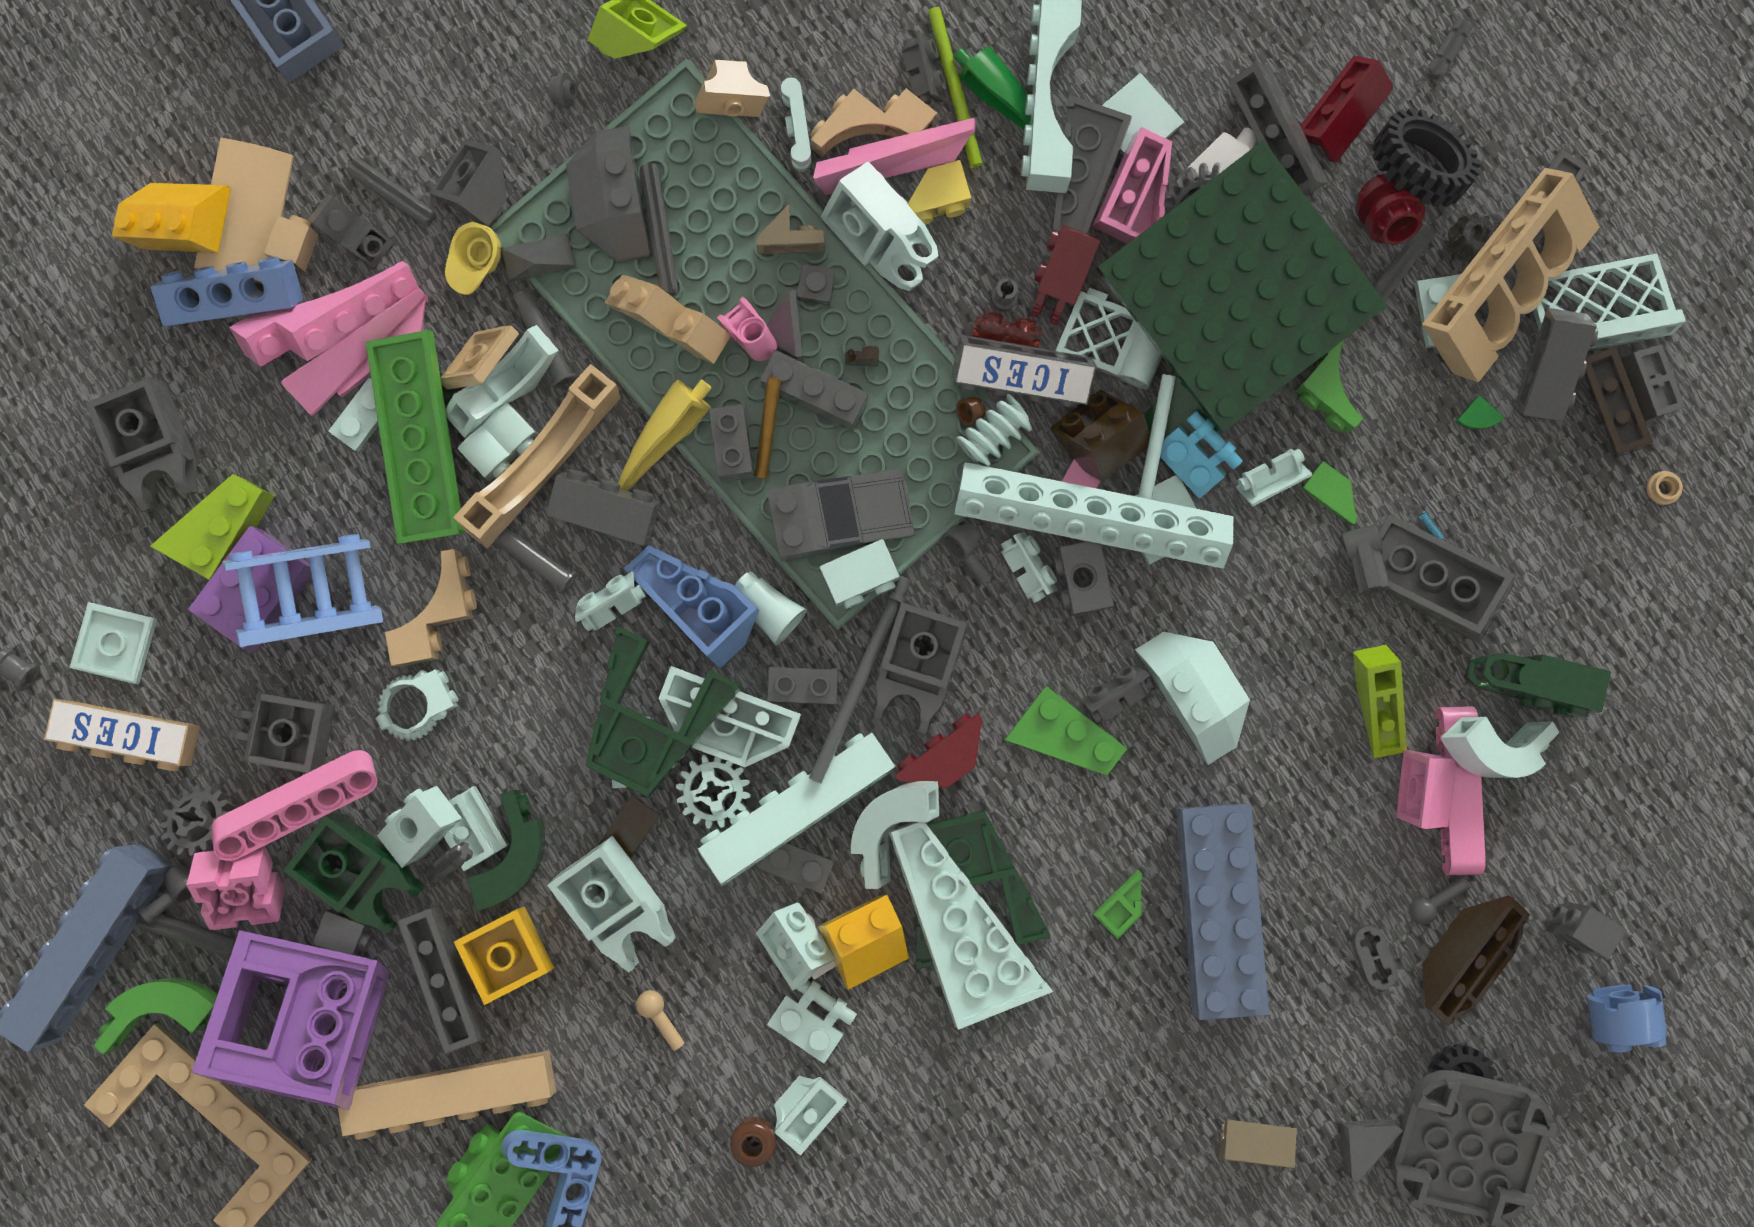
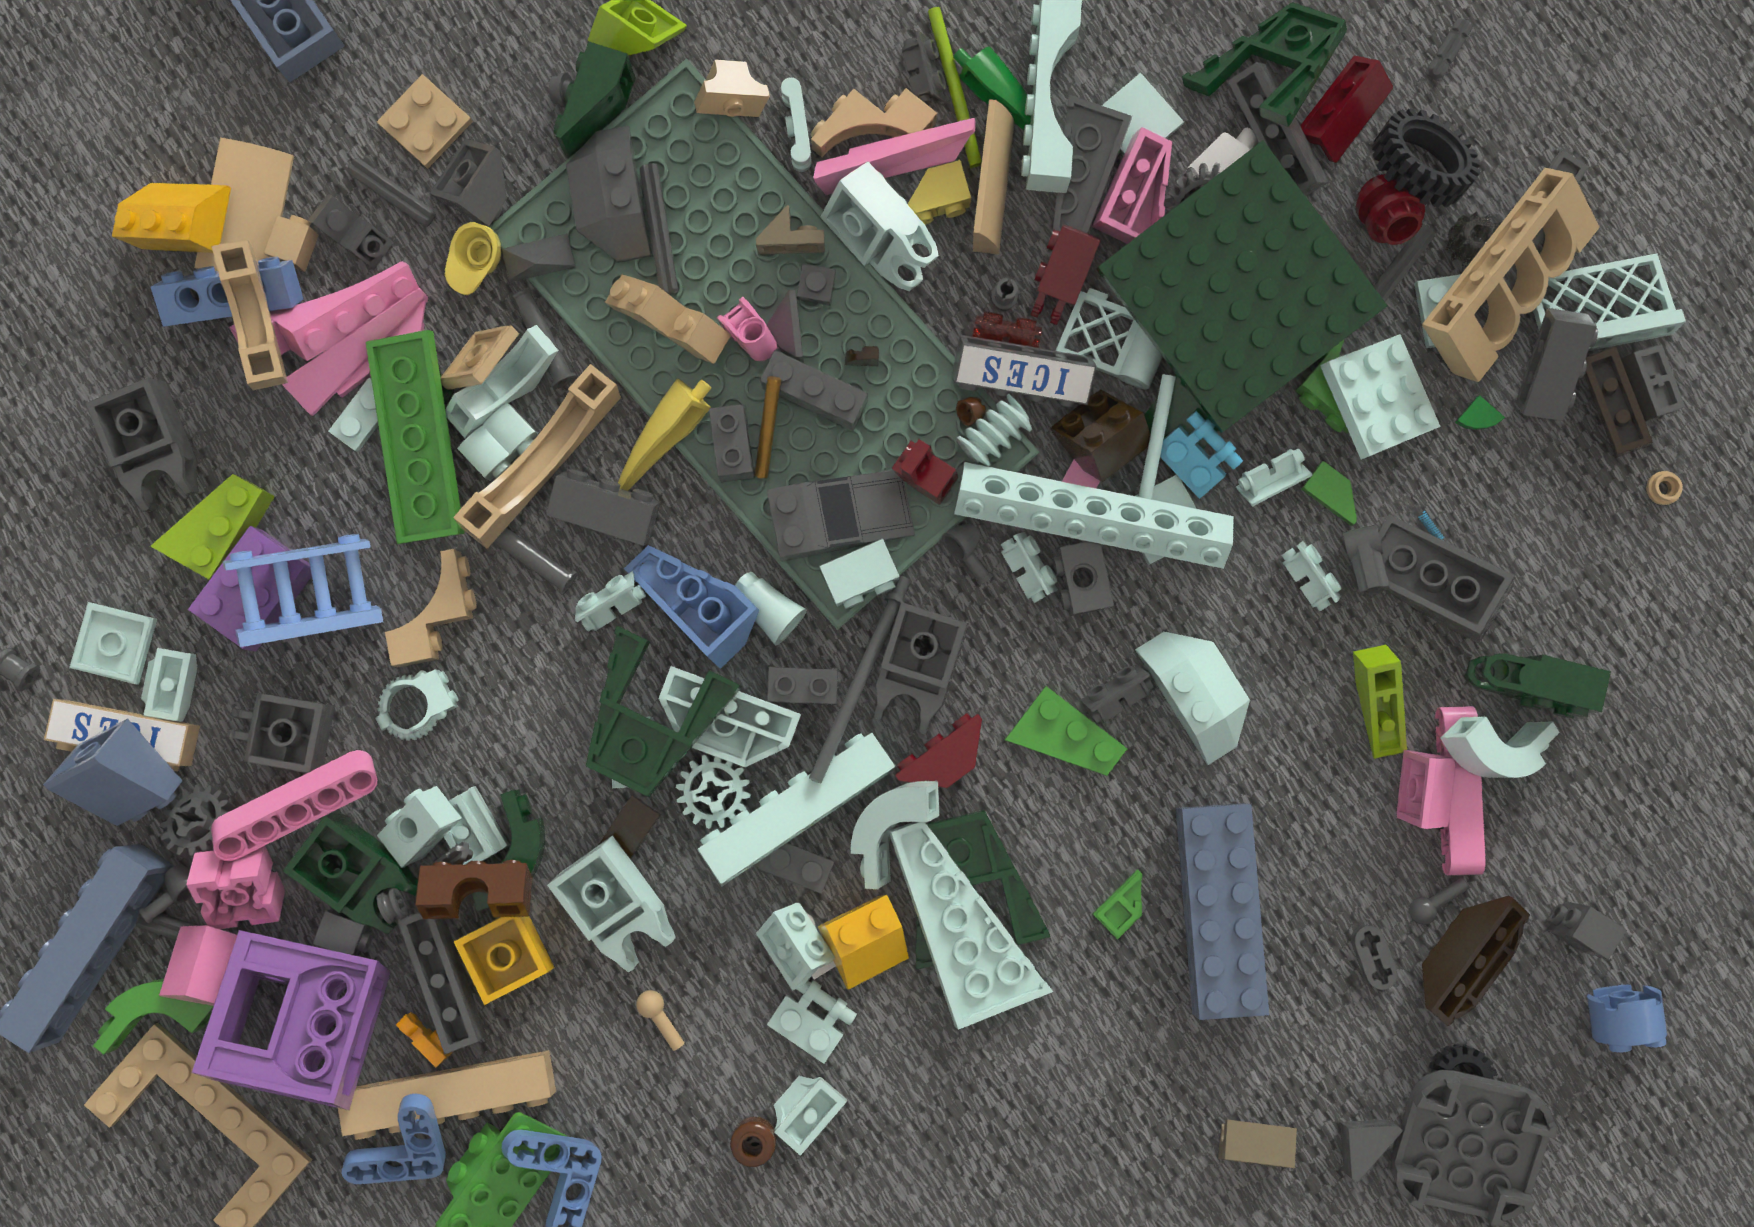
(115, 775): none -> sand blue slope
(169, 685): none -> light aqua slope
(198, 964): none -> bright pink slope
(250, 314): none -> tan arch
(360, 1164): none -> medium blue beam
(392, 905): none -> dark grey bush
(423, 1039): none -> light orange plate
(424, 121): none -> tan plate
(446, 885): none -> reddish brown arch
(595, 97): none -> dark green slope
(925, 471): none -> dark red brick
(993, 179): none -> tan slope
(1291, 37): none -> dark green wing
(1320, 585): none -> light aqua hinge
(1380, 396): none -> light aqua plate

